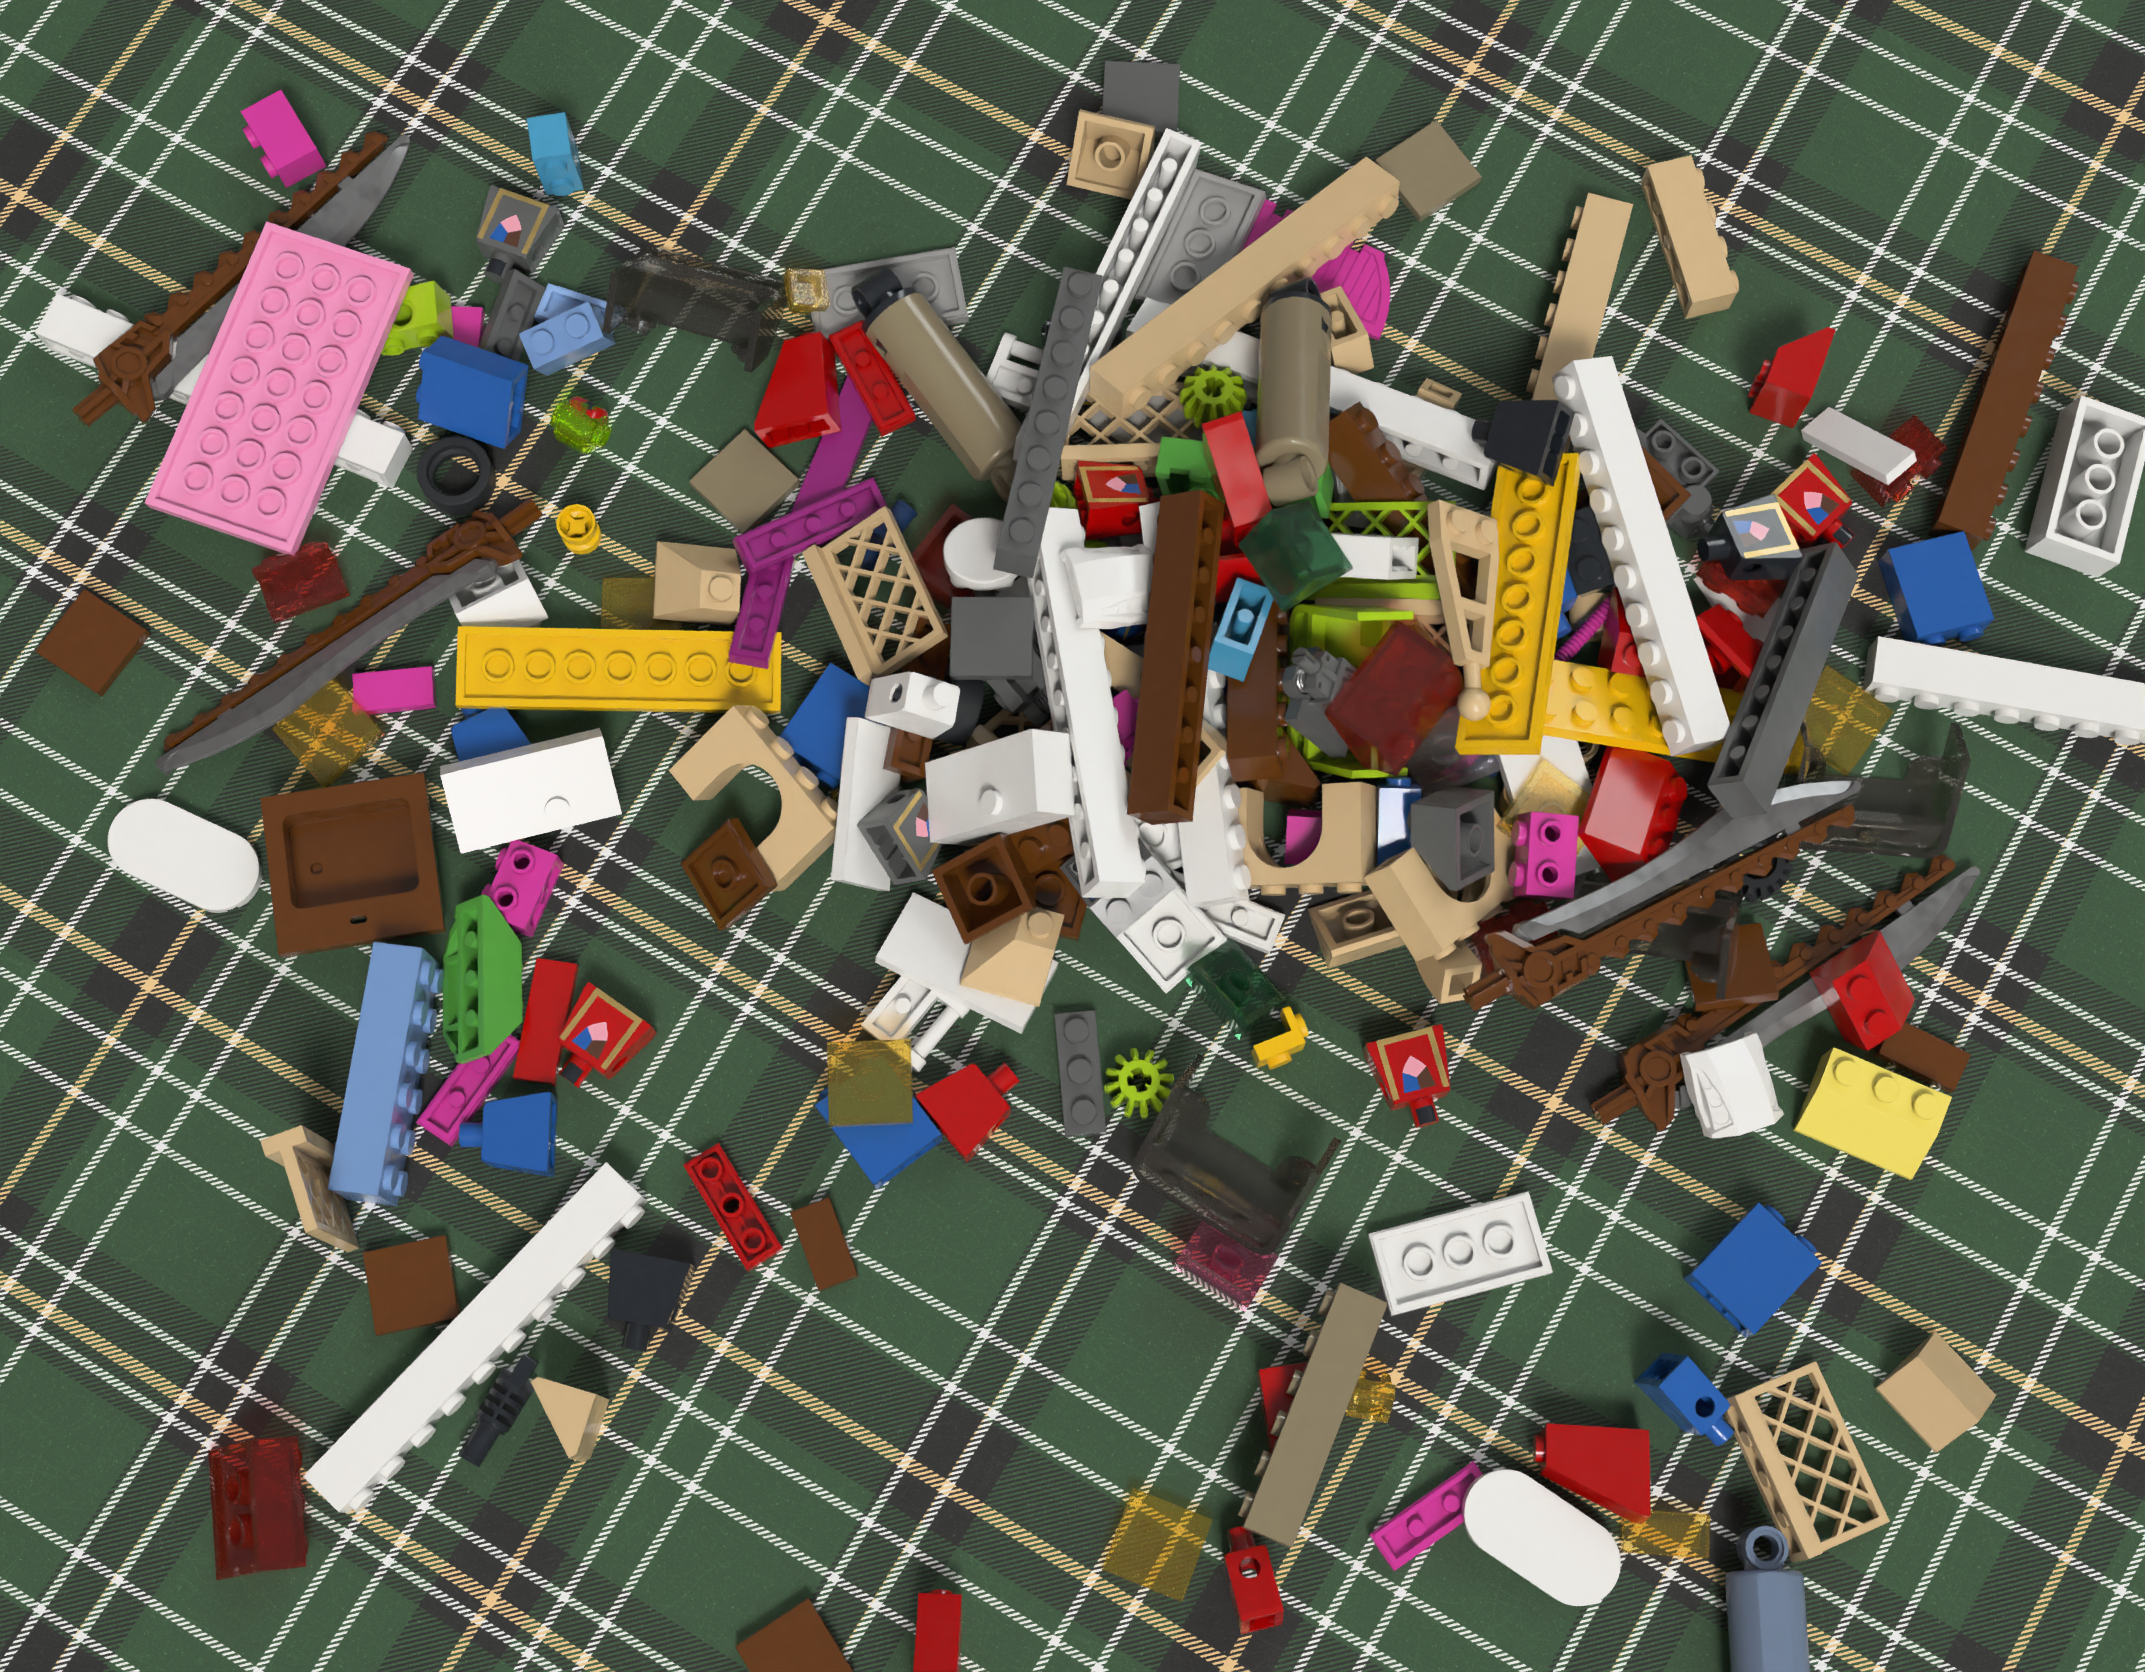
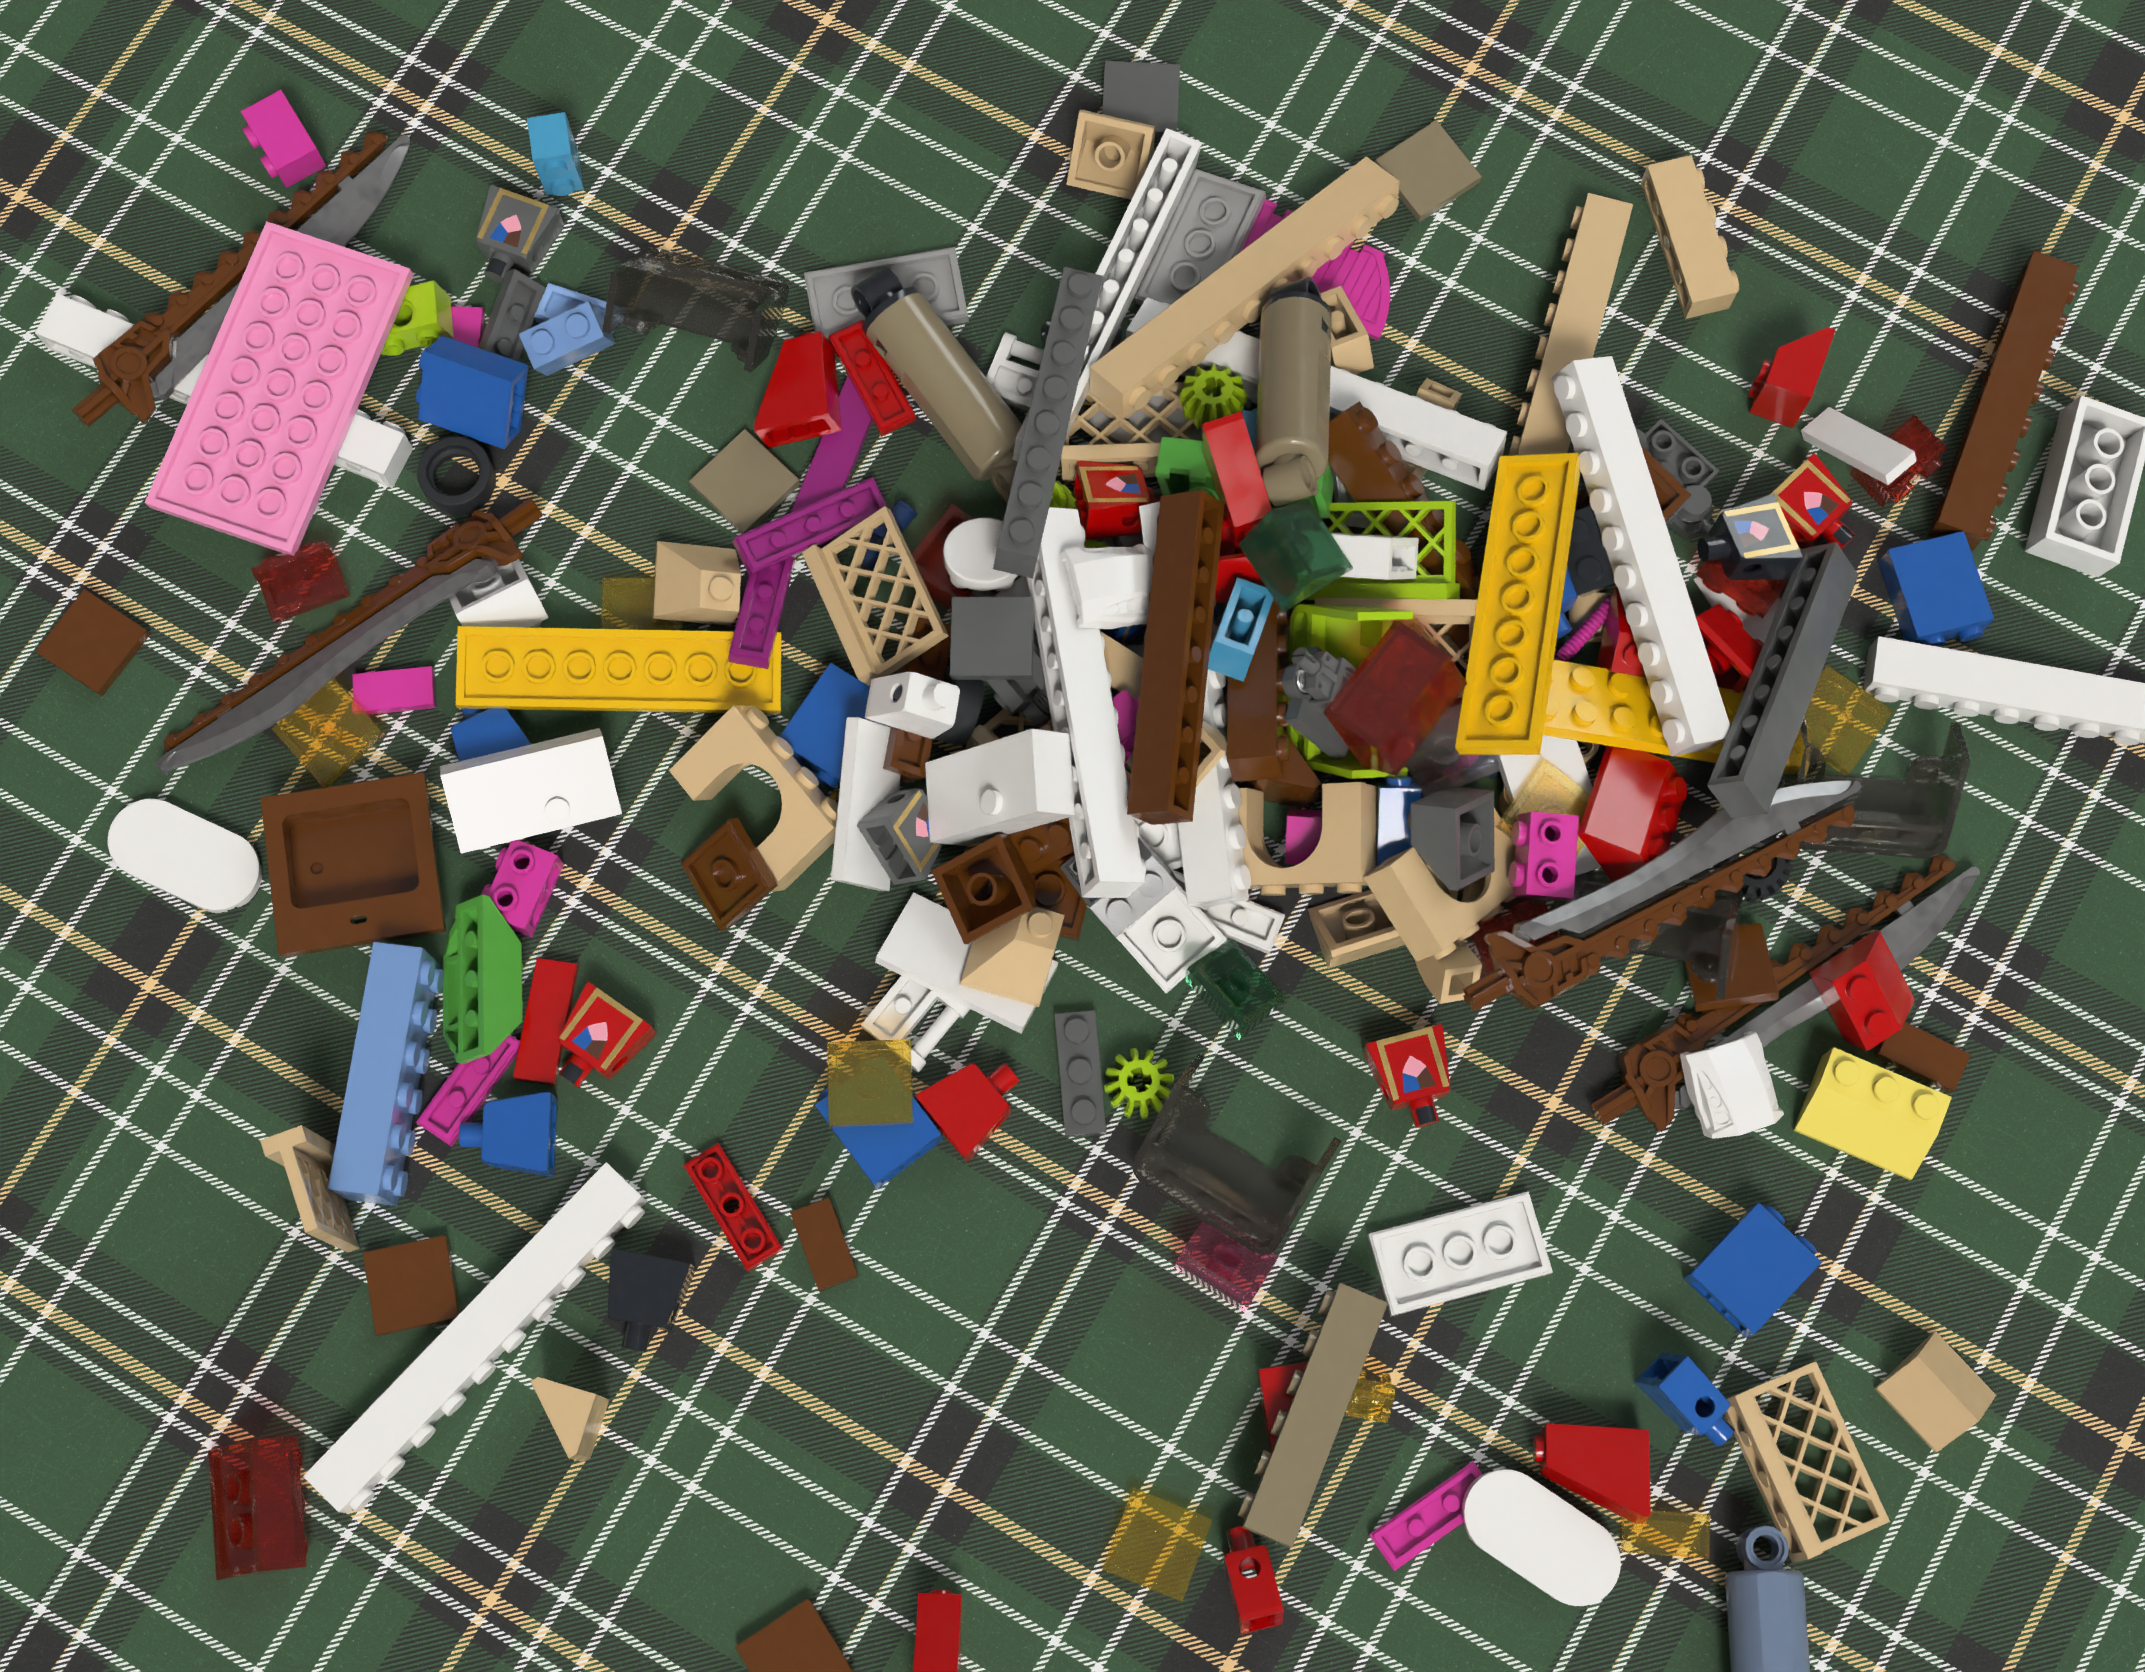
(499, 1409): black hinge -> none
(574, 521): yellow wheel -> none
(581, 424): clear neon green head -> none
(806, 291): clear yellow tile -> none
(1278, 1050): yellow bracket -> none
(1475, 536): tan plate -> none
(1526, 437): black torso -> none

